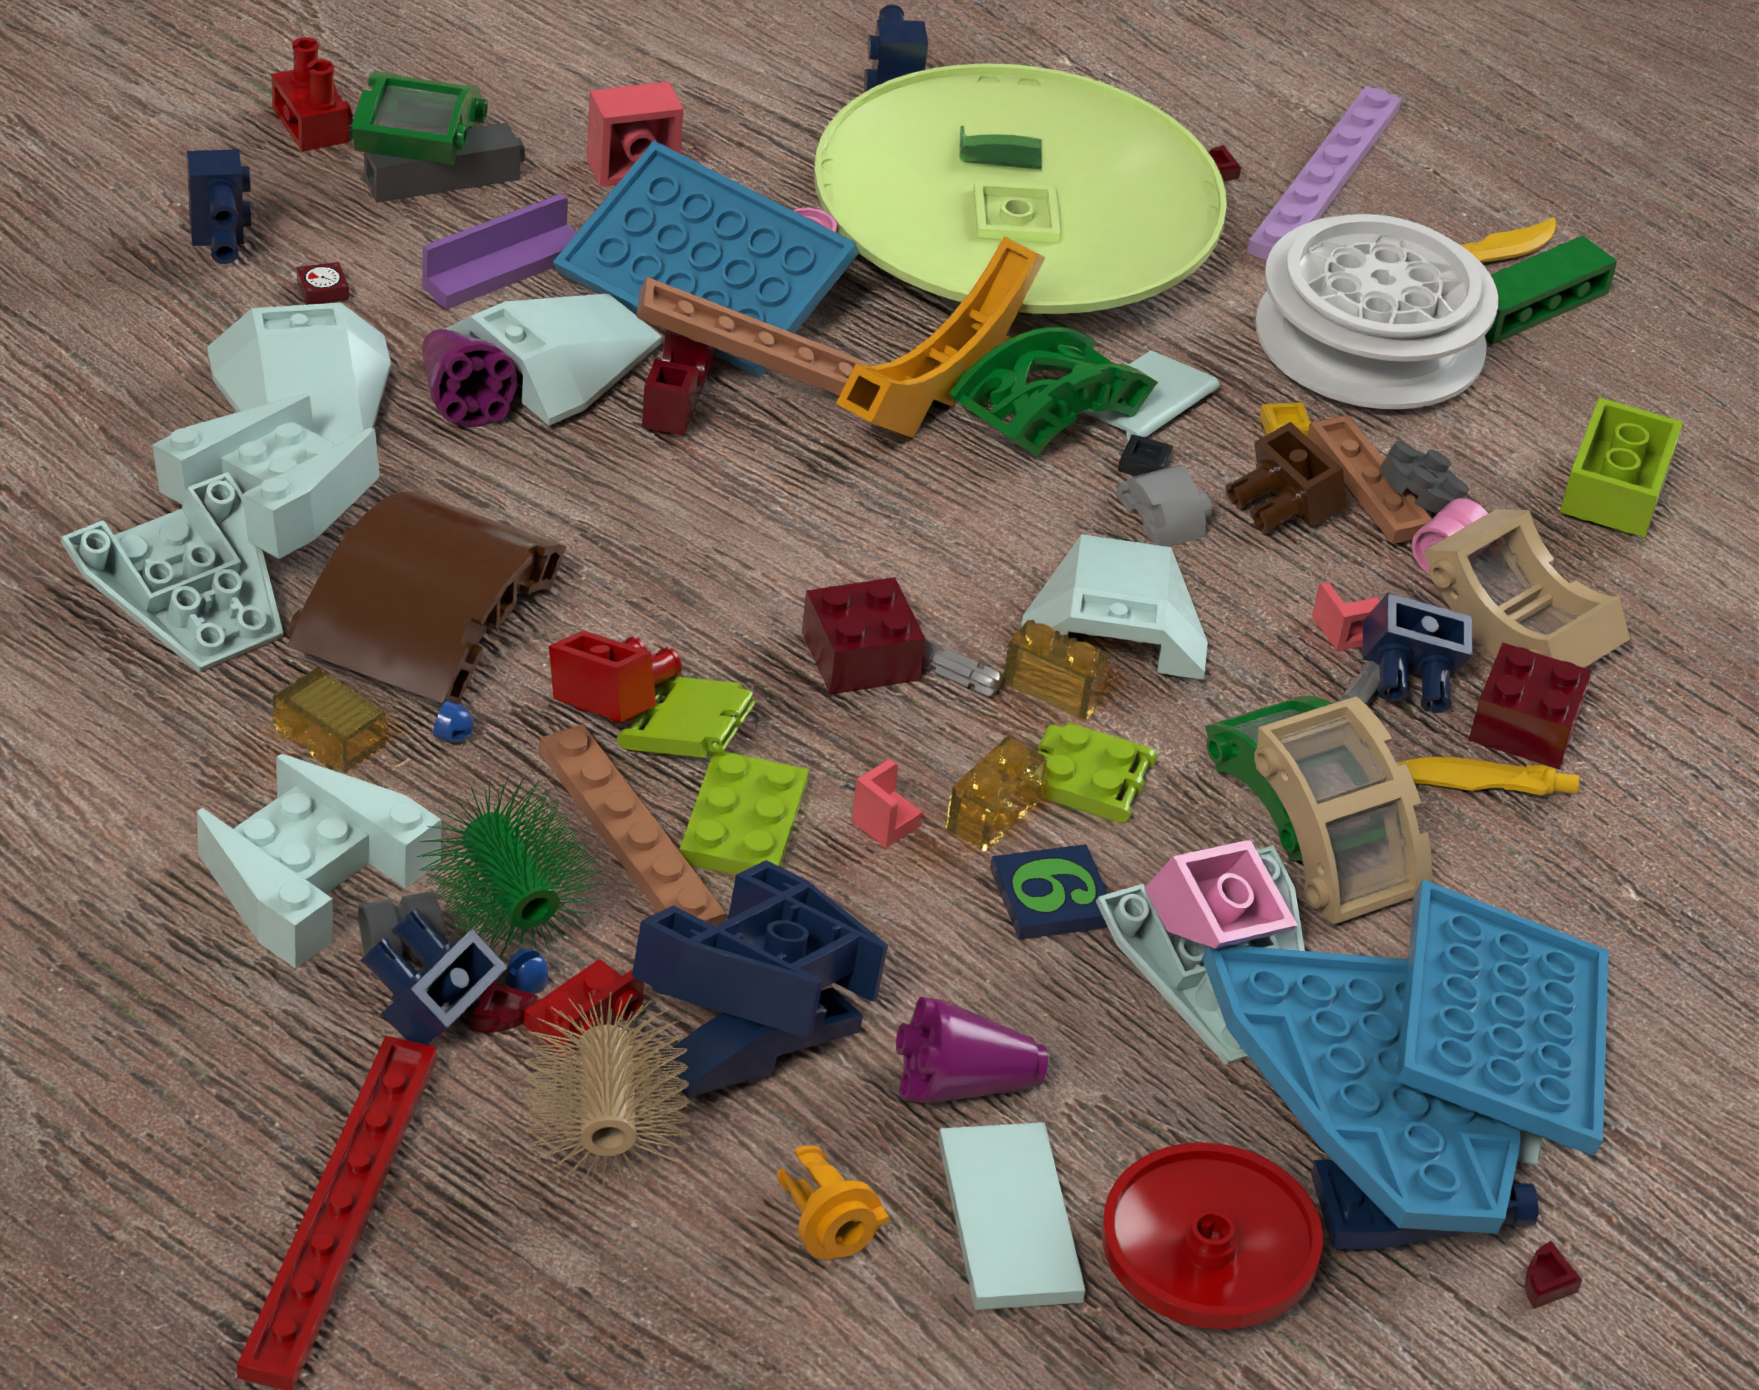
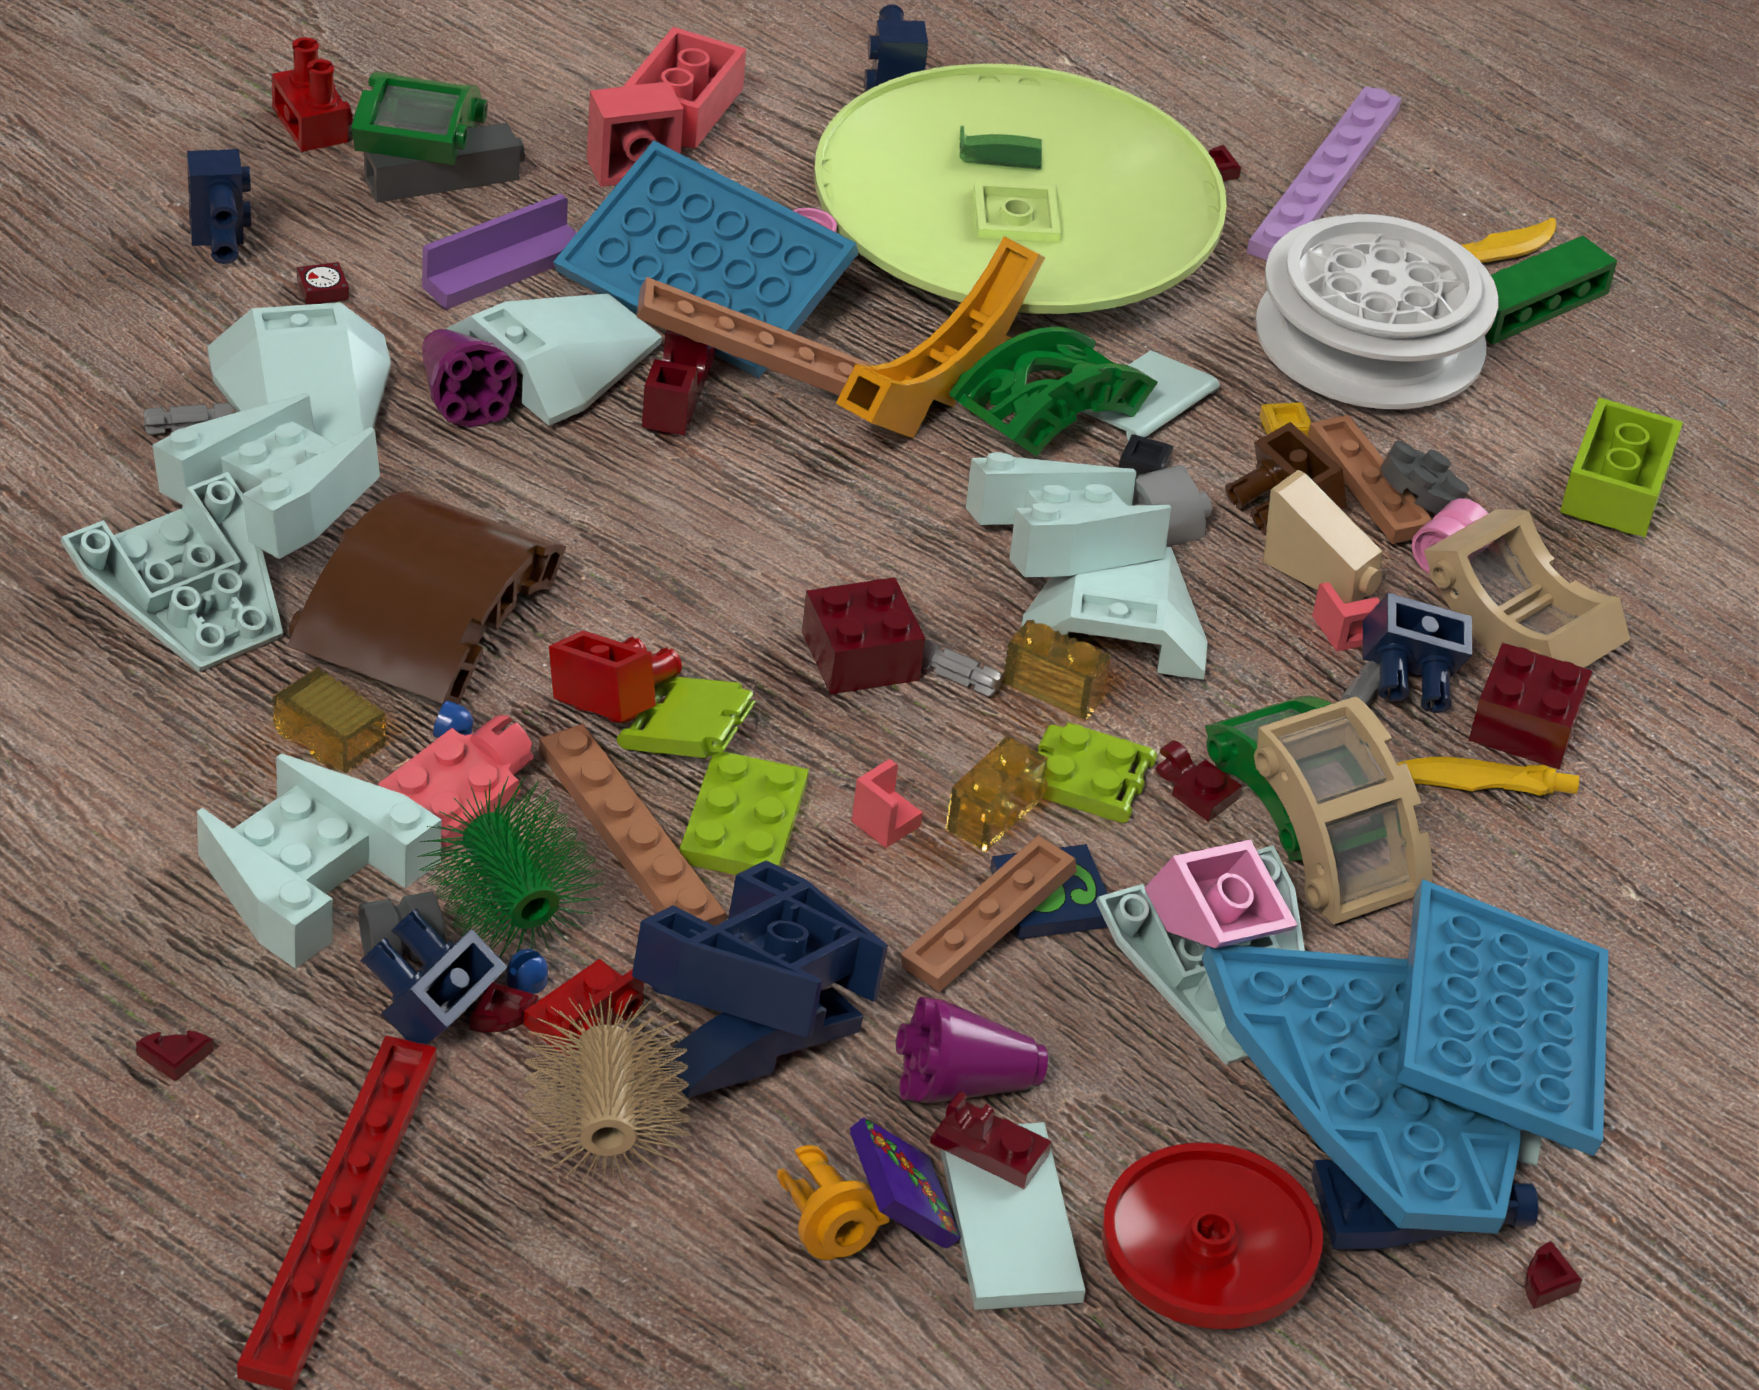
(174, 1053): none -> dark red tile
(182, 416): none -> light grey axle
(460, 762): none -> coral plate
(702, 74): none -> coral brick
(904, 1183): none -> dark purple tile
(988, 913): none -> nougat plate
(991, 1142): none -> dark red plate
(1066, 514): none -> light aqua wedge
(1199, 787): none -> dark red plate
(1318, 541): none -> tan slope

